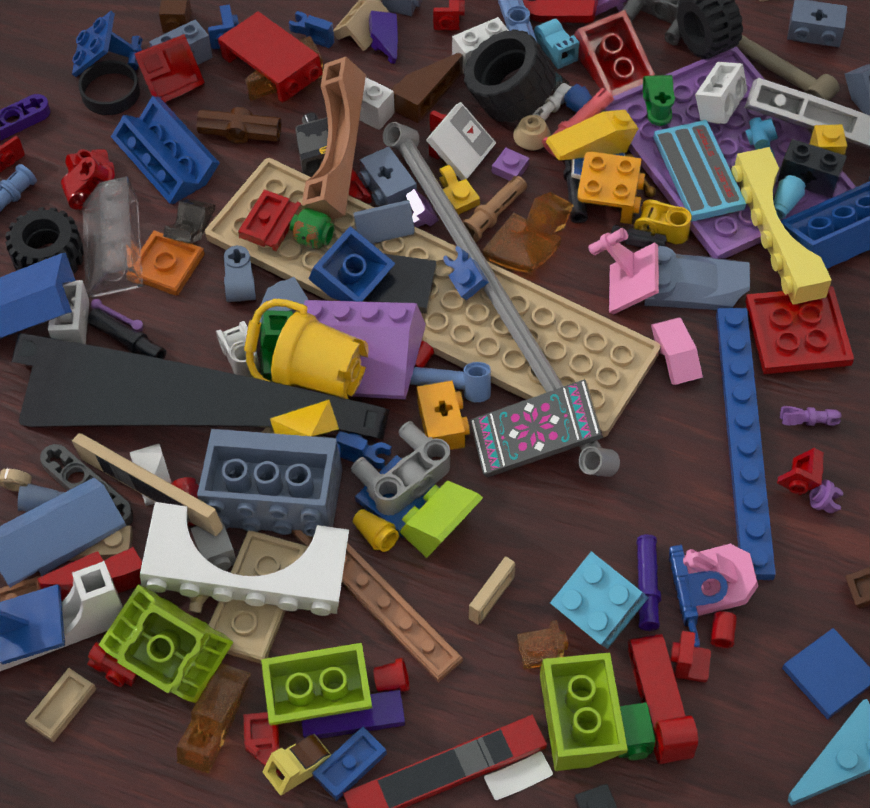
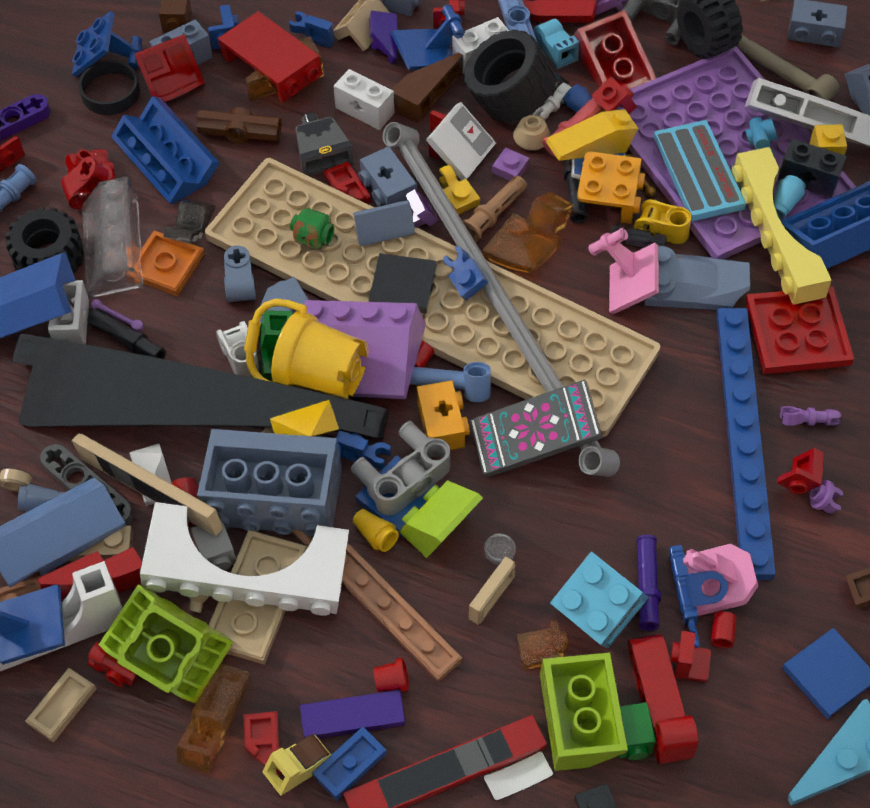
(269, 220): red plate -> none
(316, 684): lime slope -> none
(343, 94): nougat arch -> none
(350, 268): blue slope -> none
(428, 46): none -> blue plate
(498, 547): none -> clear plate
(612, 95): none -> red bracket
(659, 98): green piece -> none
(678, 349): bright pink slope -> none
(721, 92): white brick -> none

